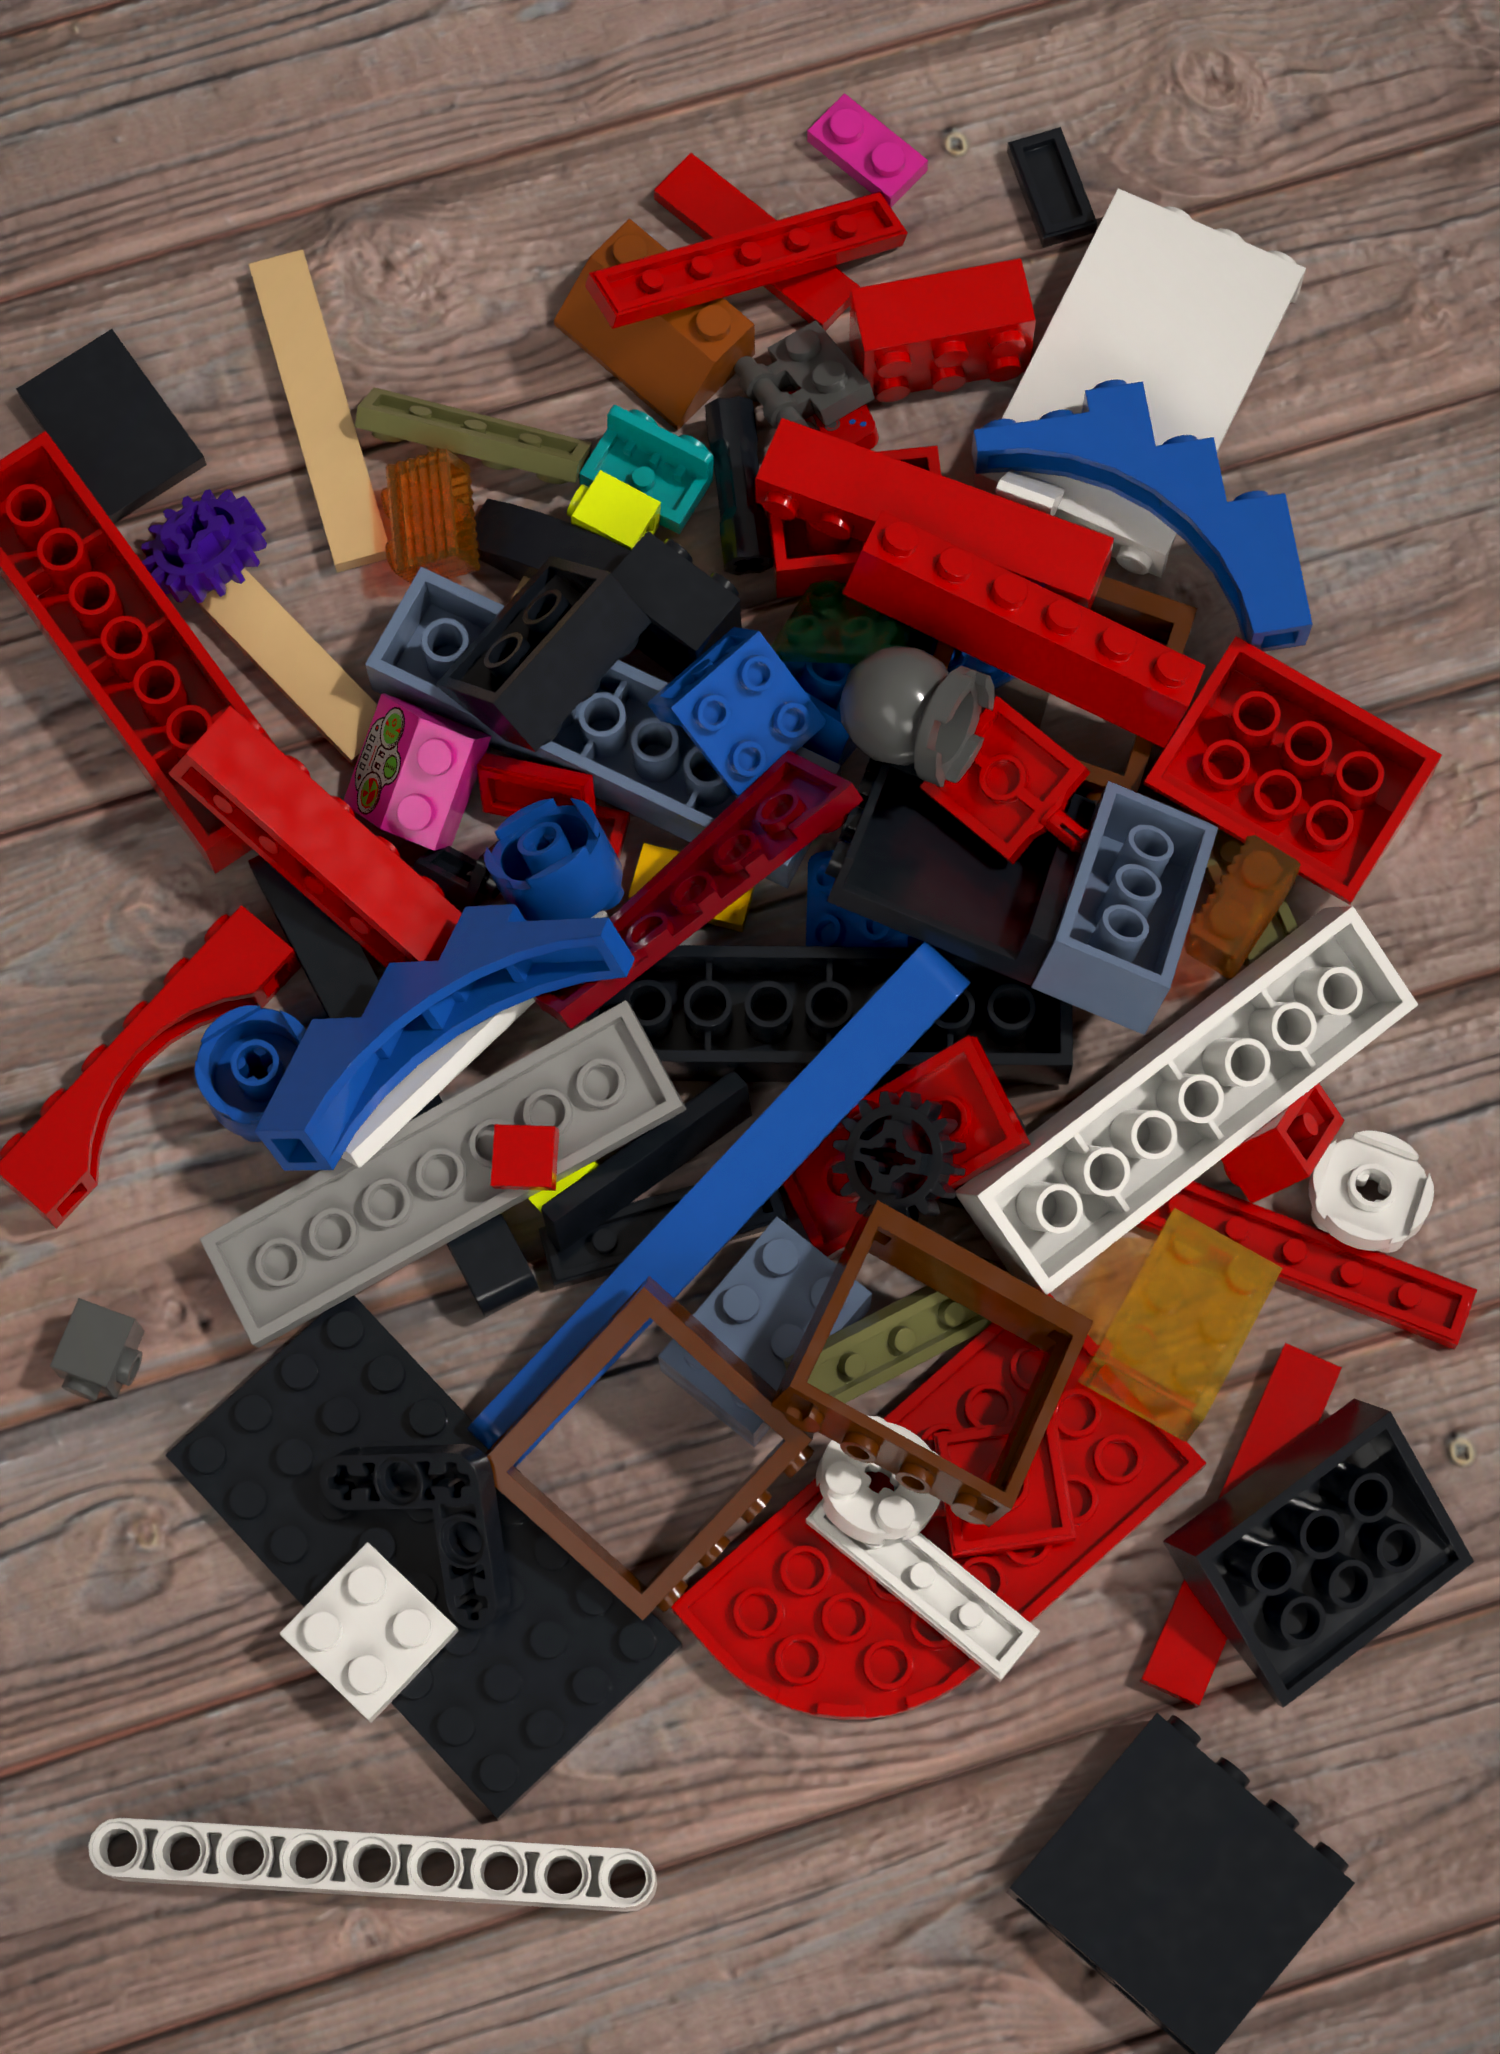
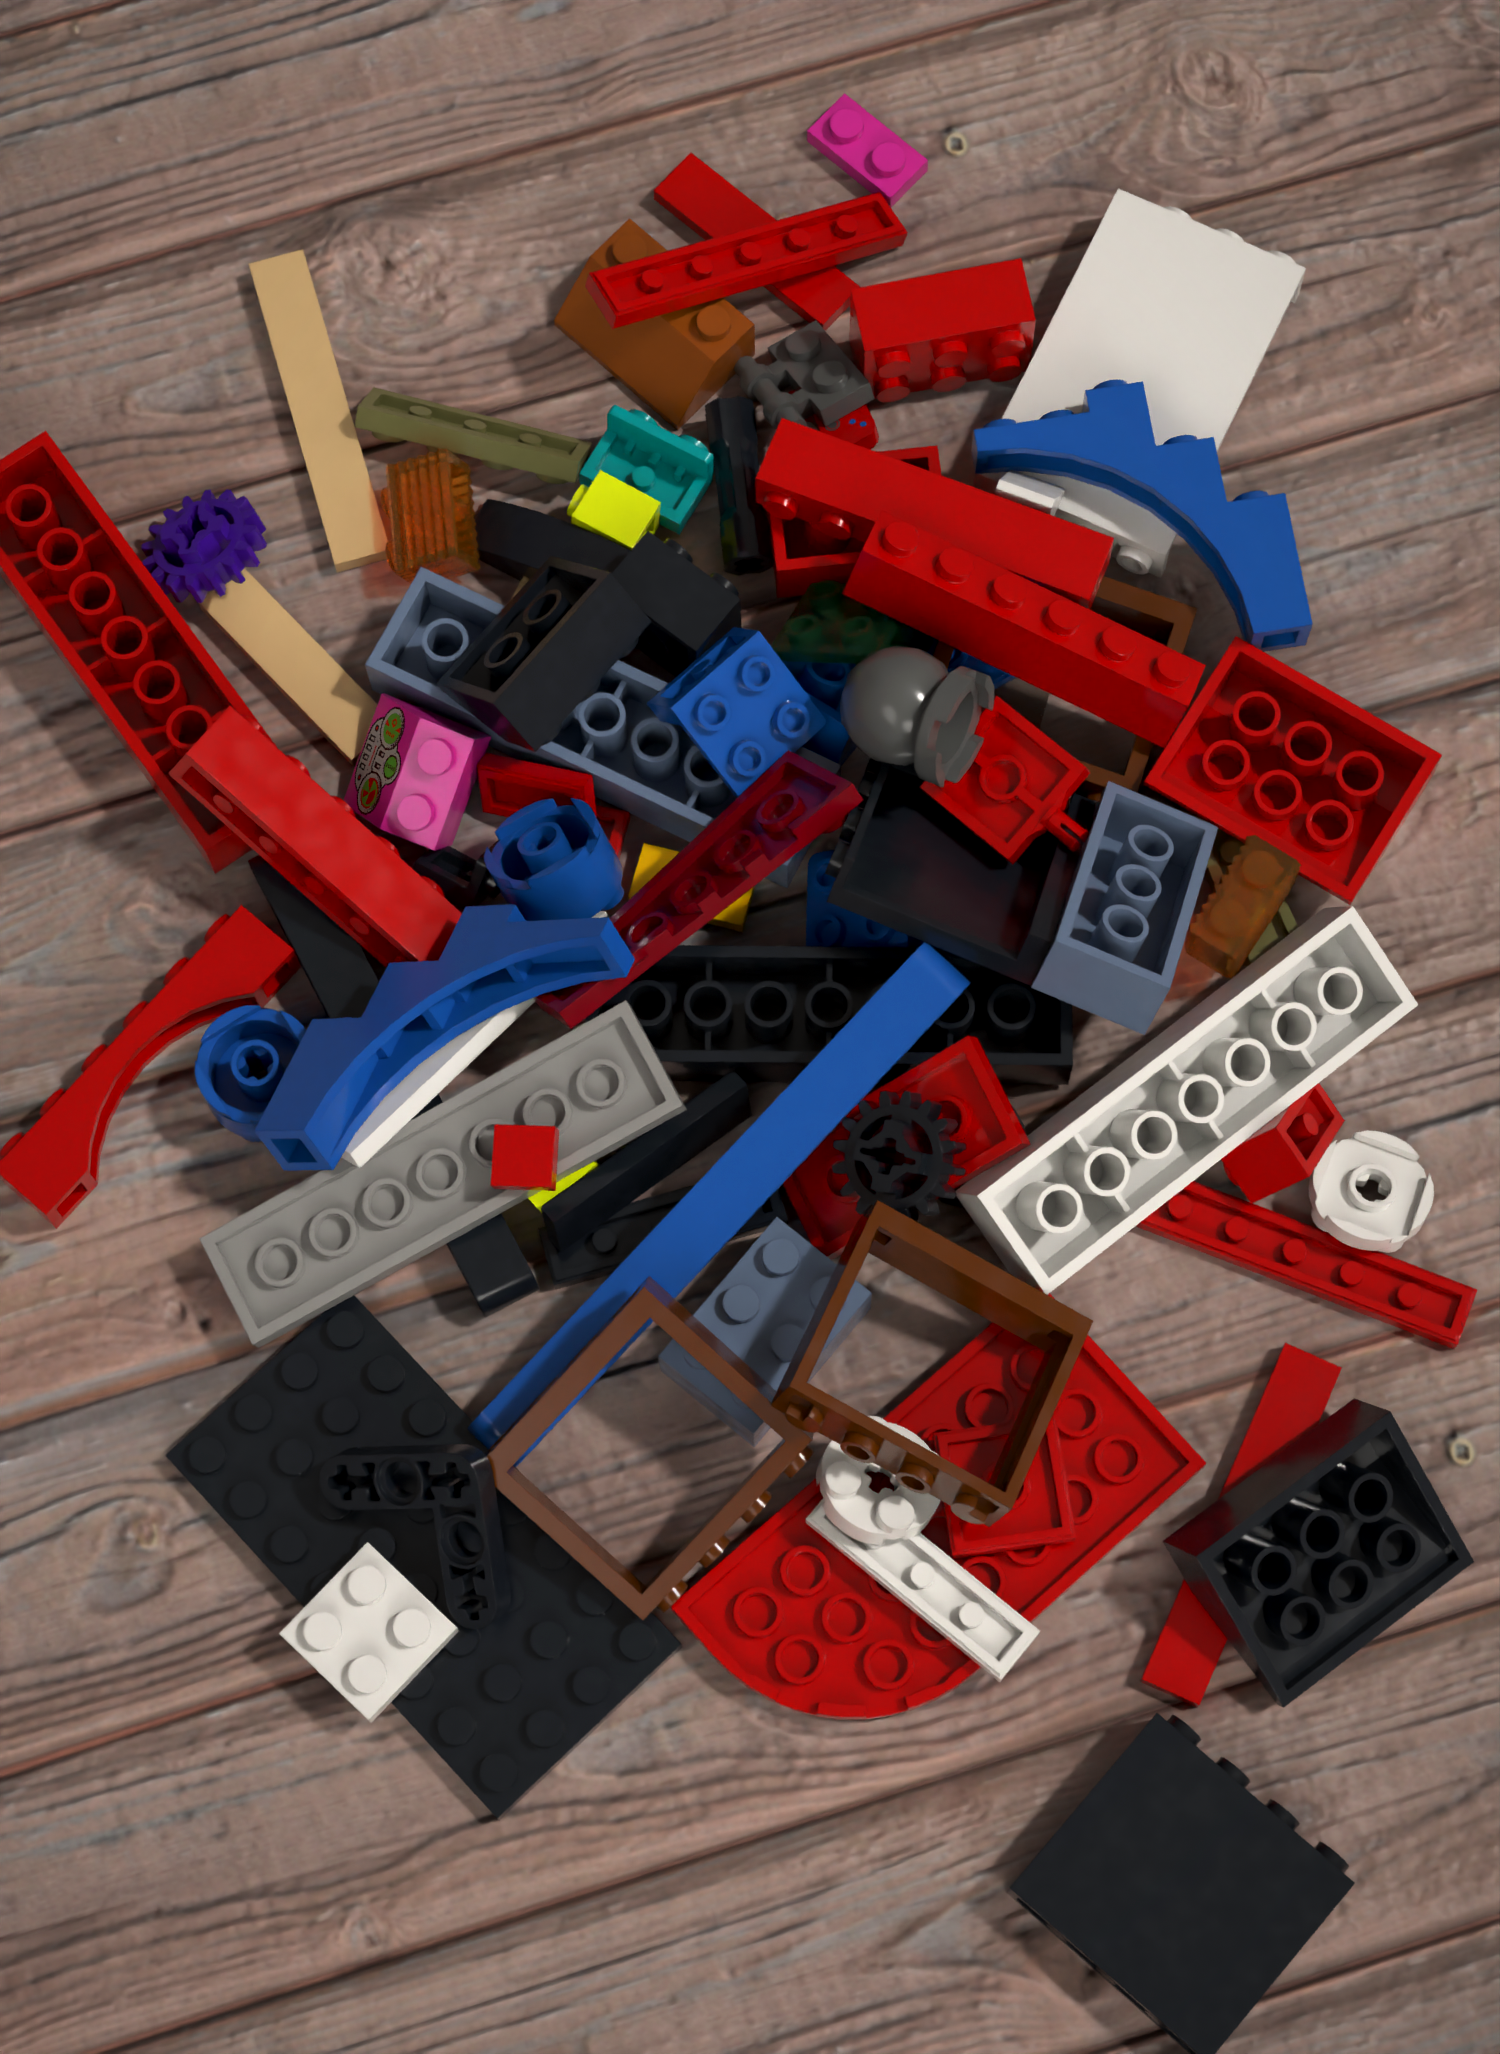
(98, 1351): dark grey brick -> none
(112, 426): black tile -> none
(344, 1853): white beam -> none
(892, 1342): olive plate -> none
(1051, 187): black tile -> none
(1180, 1325): clear yellow piece -> none

